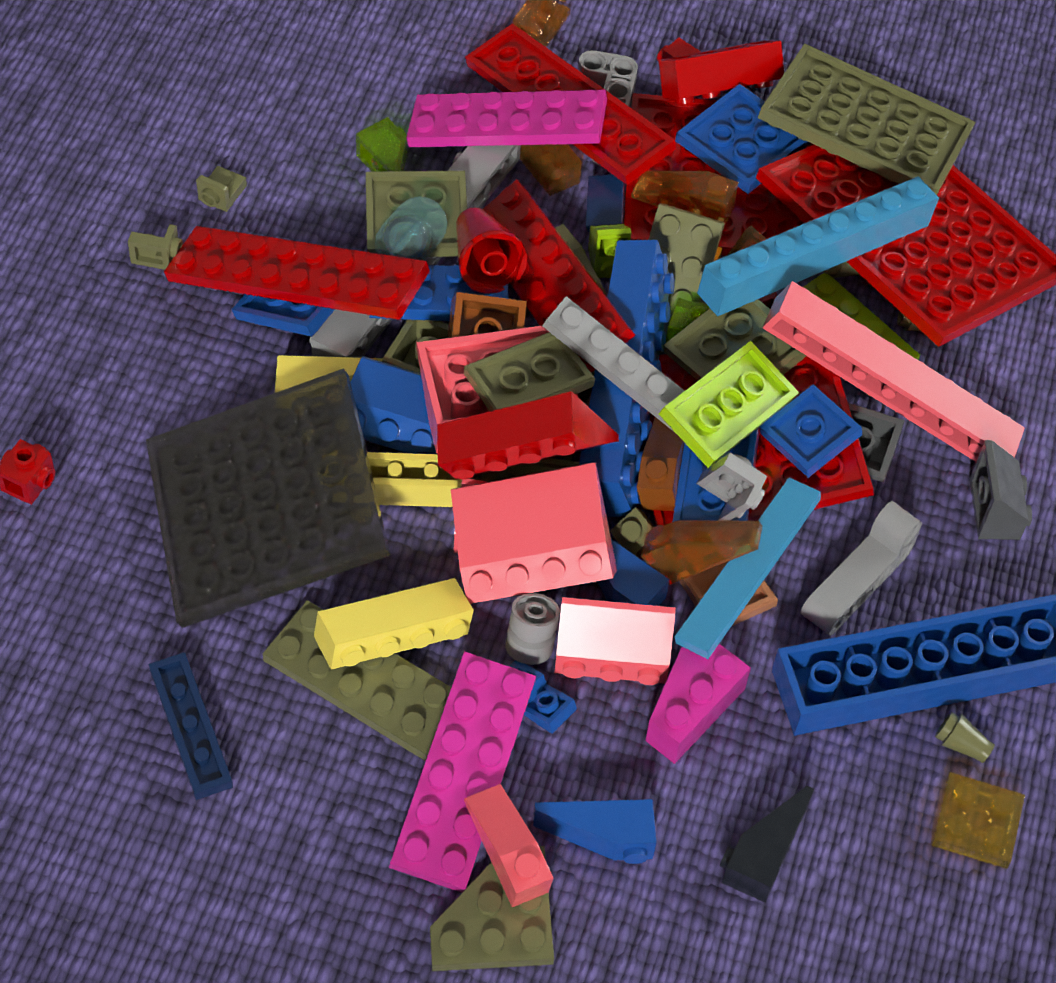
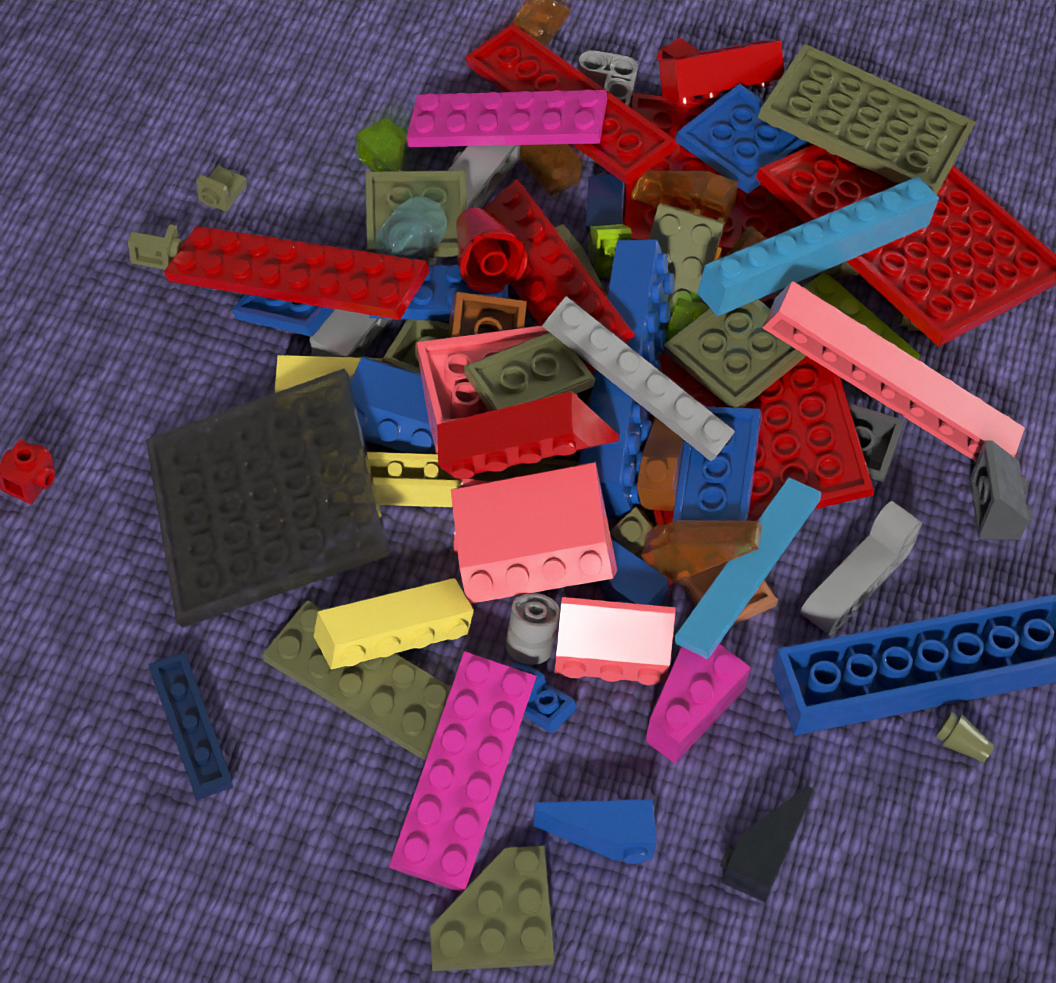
(509, 845): coral slope -> none
(728, 403): lime plate -> none
(735, 483): light grey bracket -> none
(810, 430): blue plate -> none
(978, 820): clear yellow plate -> none

